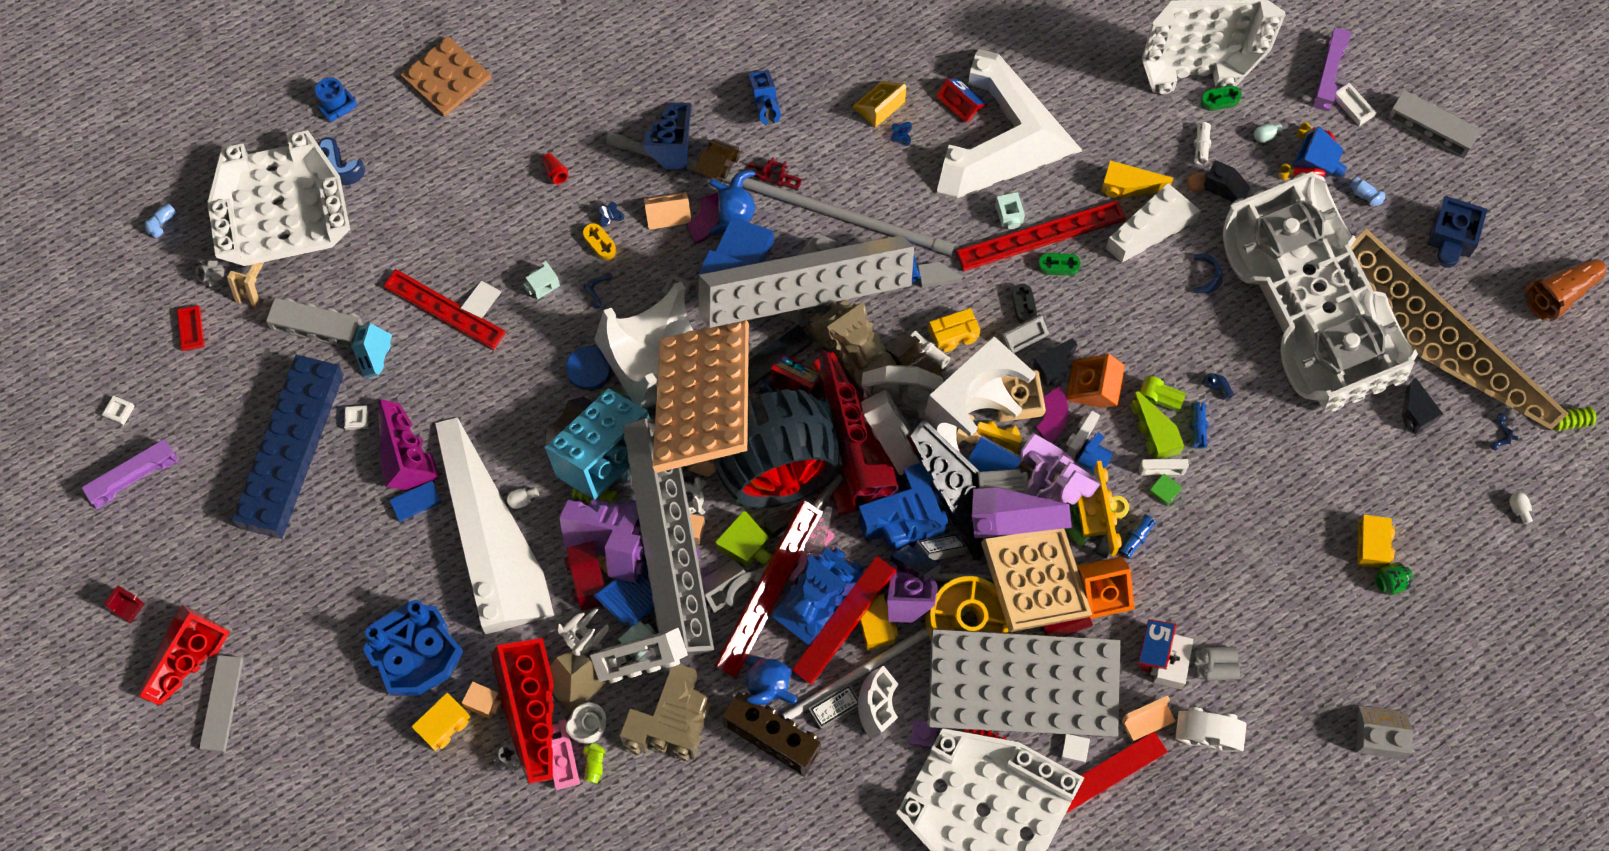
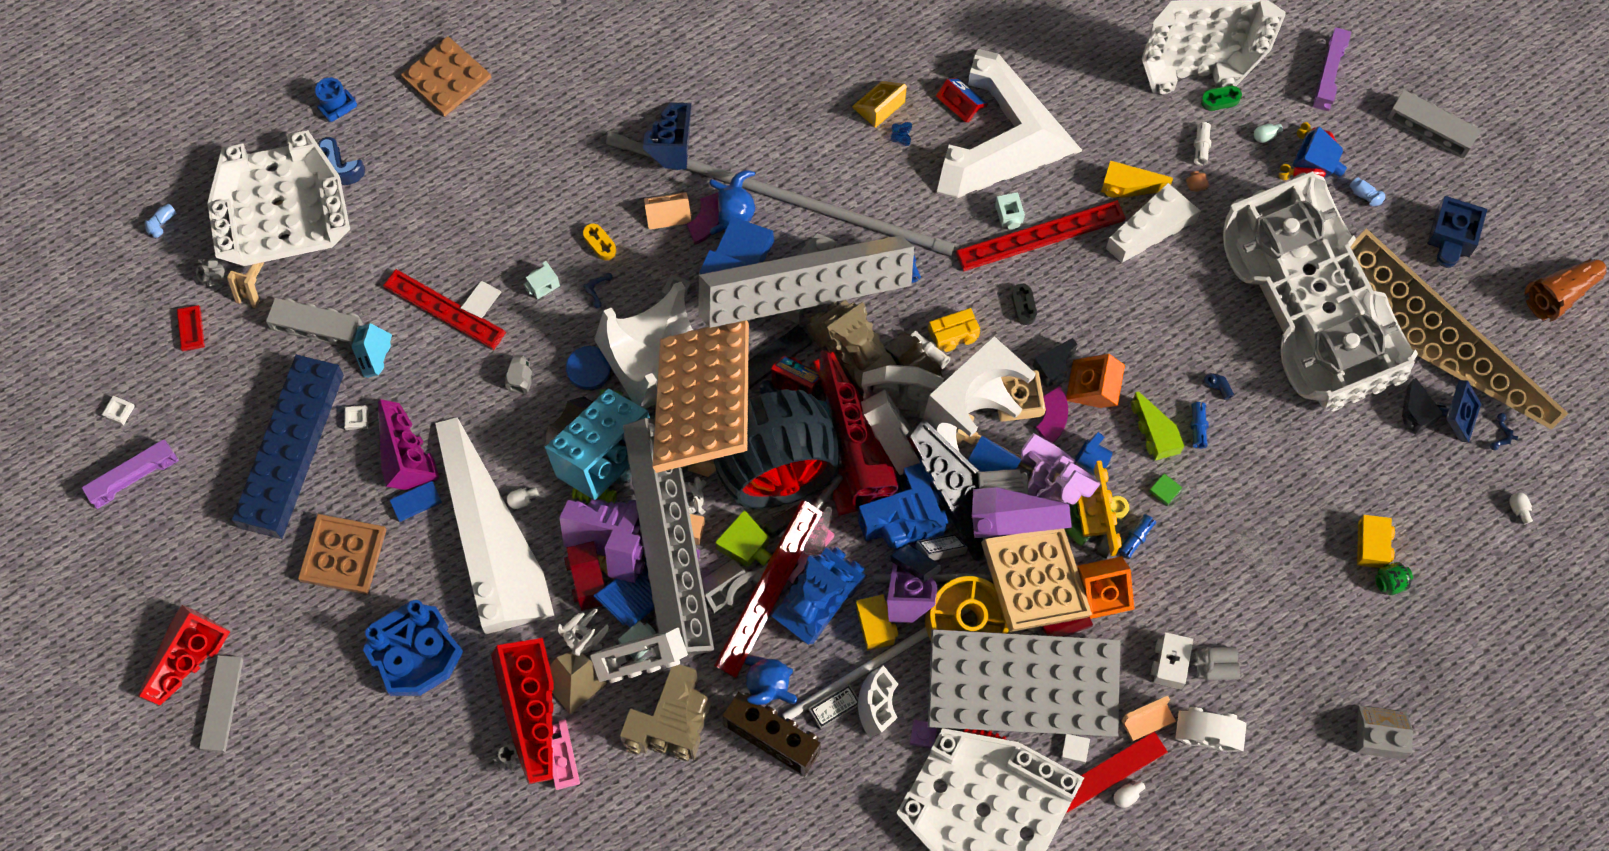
(124, 604): dark red panel -> none
(342, 554): none -> medium nougat plate
(441, 722): yellow brick -> none
(482, 700): light nougat brick -> none
(519, 375): none -> light grey rock
(554, 169): red cone -> none
(586, 723): white hair -> none
(594, 761): lime arm -> none
(609, 213): dark blue piece -> none
(717, 160): dark brown brick -> none
(764, 96): blue plate -> none
(779, 181): dark red piece -> none
(844, 620): red tile -> none
(937, 274): light grey tile -> none
(1006, 438): yellow tile -> none
(1025, 333): light grey tile -> none
(1059, 264): green beam -> none
(1086, 426): white plate -> none
(1128, 794): none -> white cylinder
(1156, 645): blue panel -> none
(1161, 394): lime piece -> none
(1163, 466): white tile -> none
(1208, 288): dark blue helmet -> none
(1226, 182): black slope -> none
(1354, 104): white tile -> none
(1462, 411): none -> dark blue tile
(1577, 418): lime piece -> none

